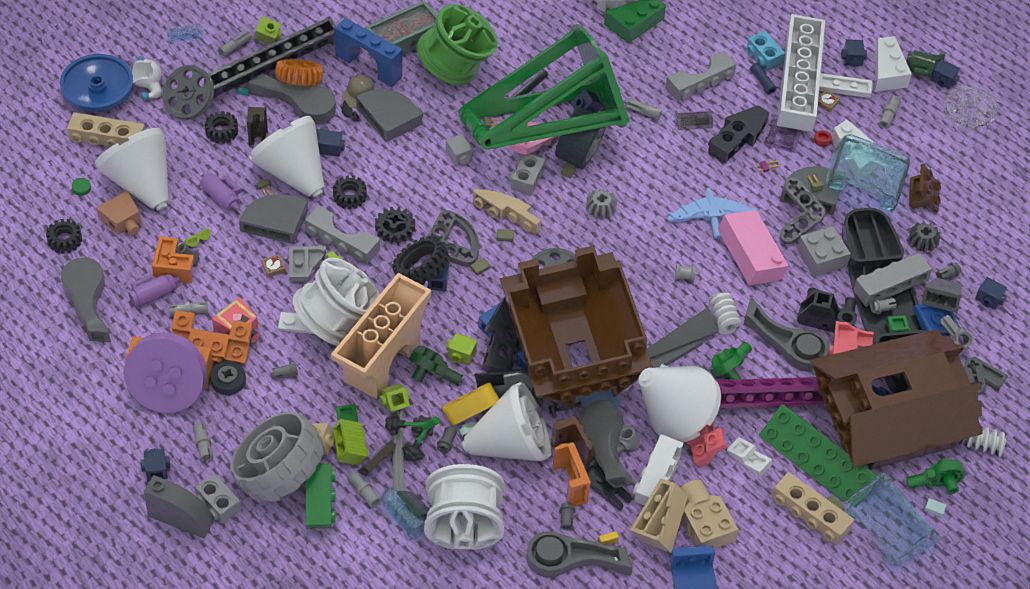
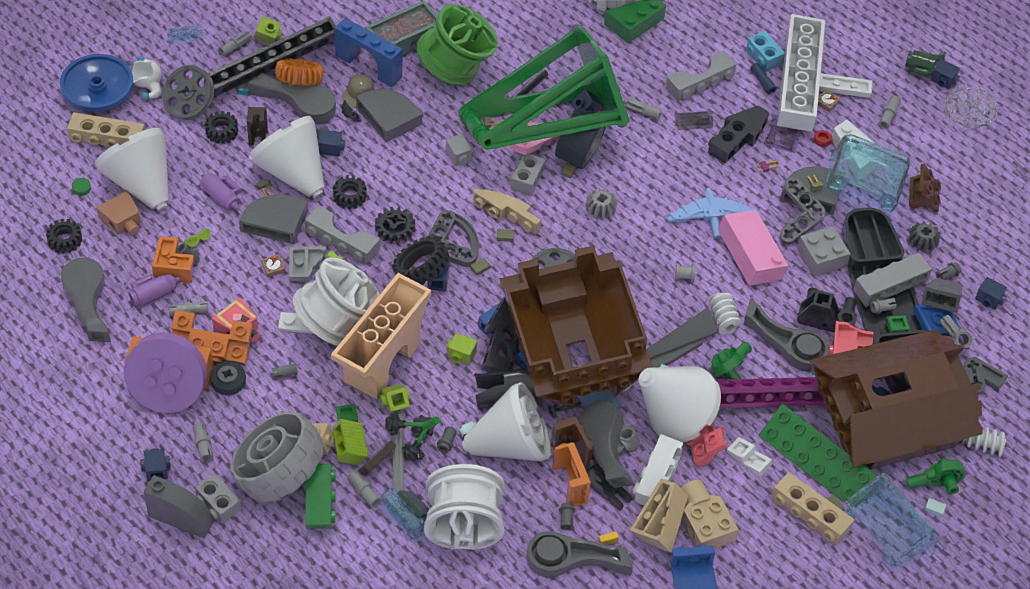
(430, 360): dark green pin -> none
(470, 404): yellow beam -> none
(854, 53): dark blue brick -> none
(890, 65): white wedge -> none

